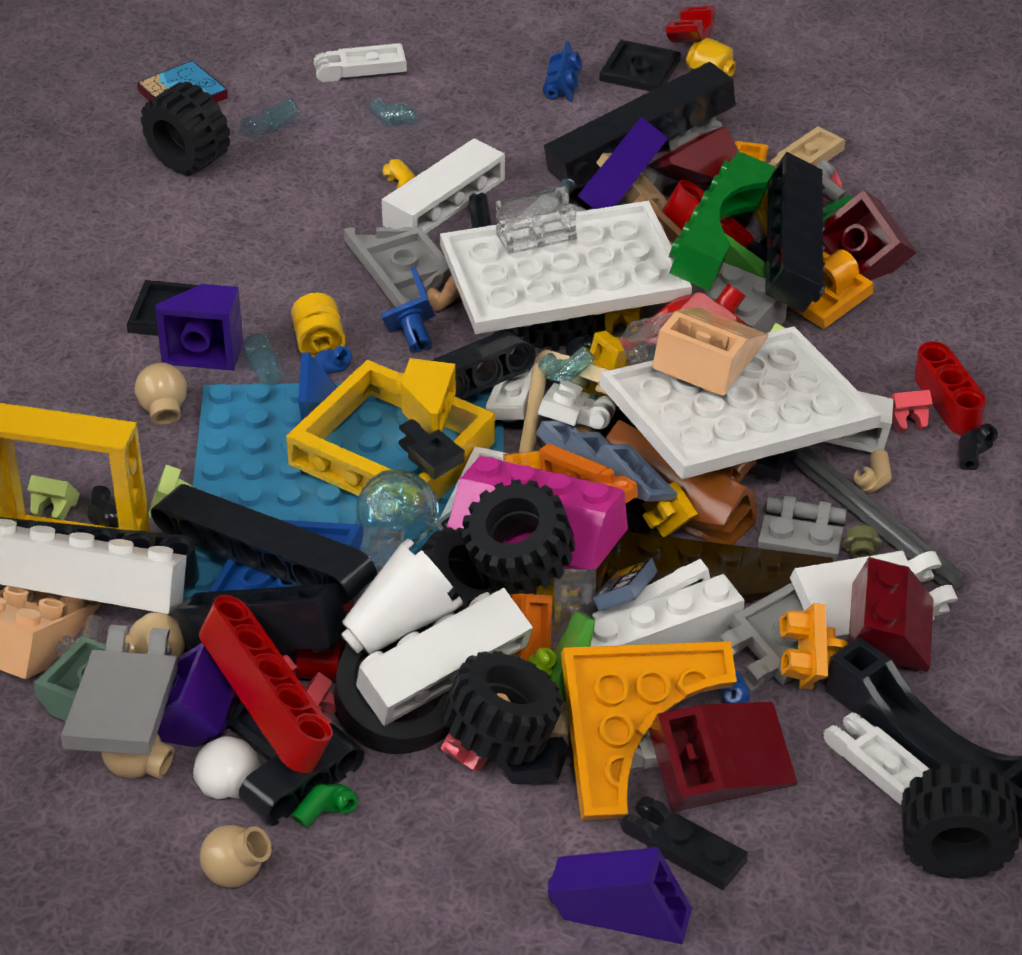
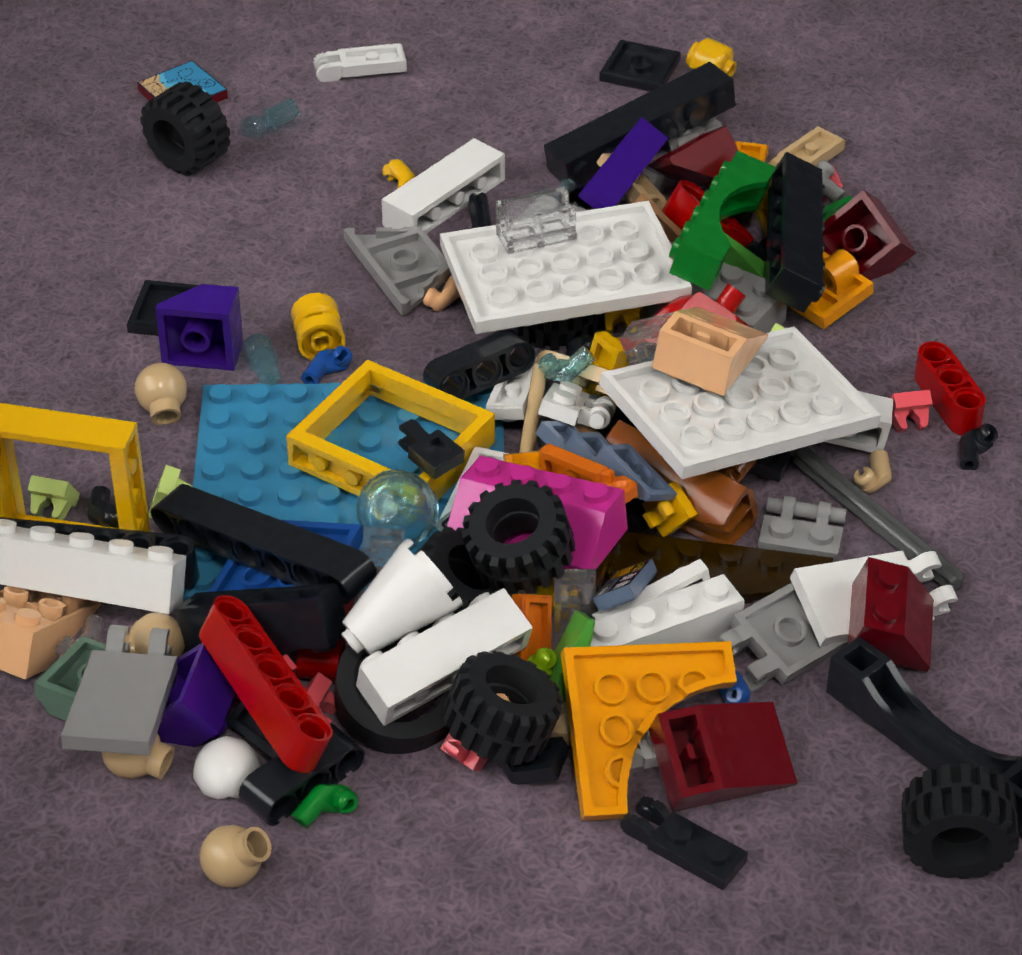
(313, 386): blue slope -> none
(392, 114): clear light blue arm -> none
(410, 317): blue bracket -> none
(427, 392): yellow slope -> none
(563, 73): blue hinge -> none
(621, 893): dark purple slope -> none
(694, 25): red slope -> none
(815, 645): light orange hips -> none
(862, 541): olive plate -> none
(875, 755): white hinge -> none

